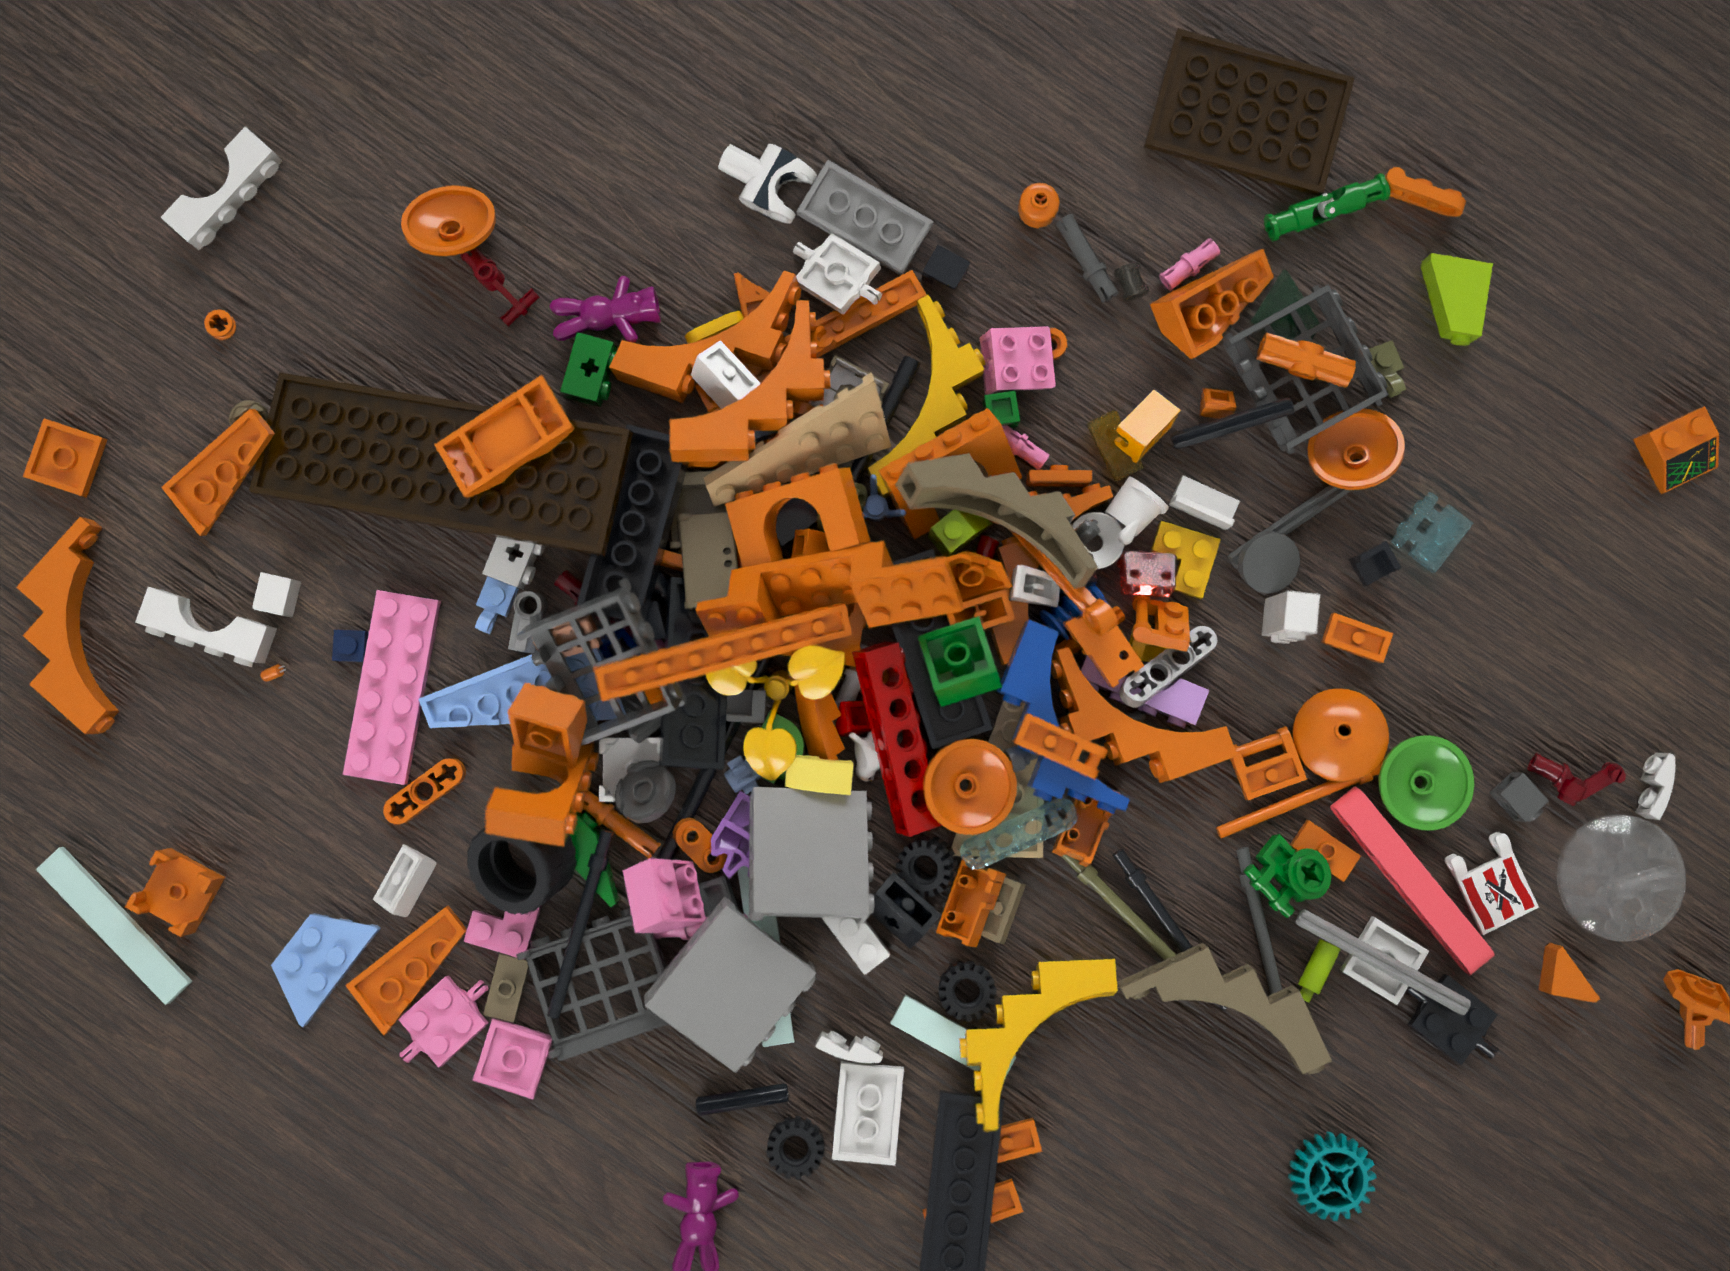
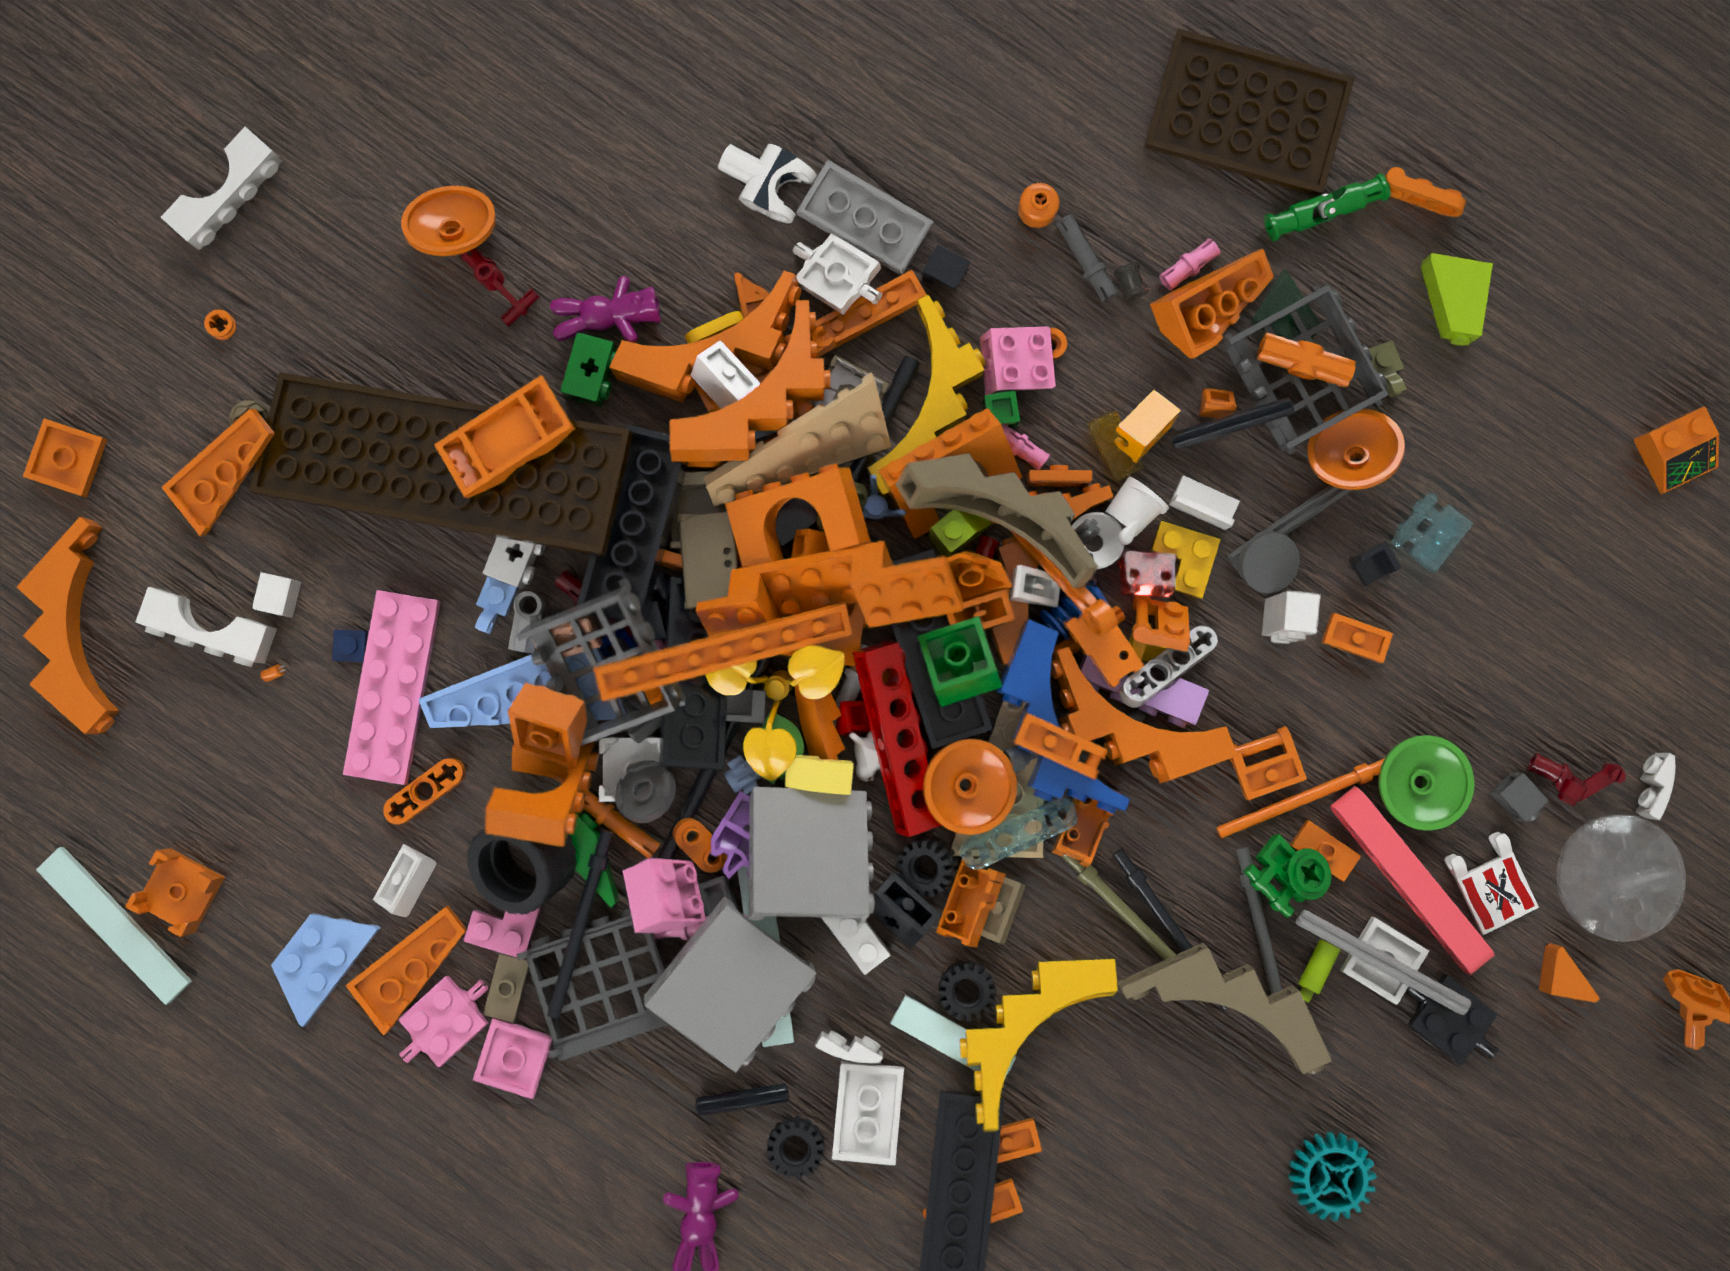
(1325, 749): orange dish -> none

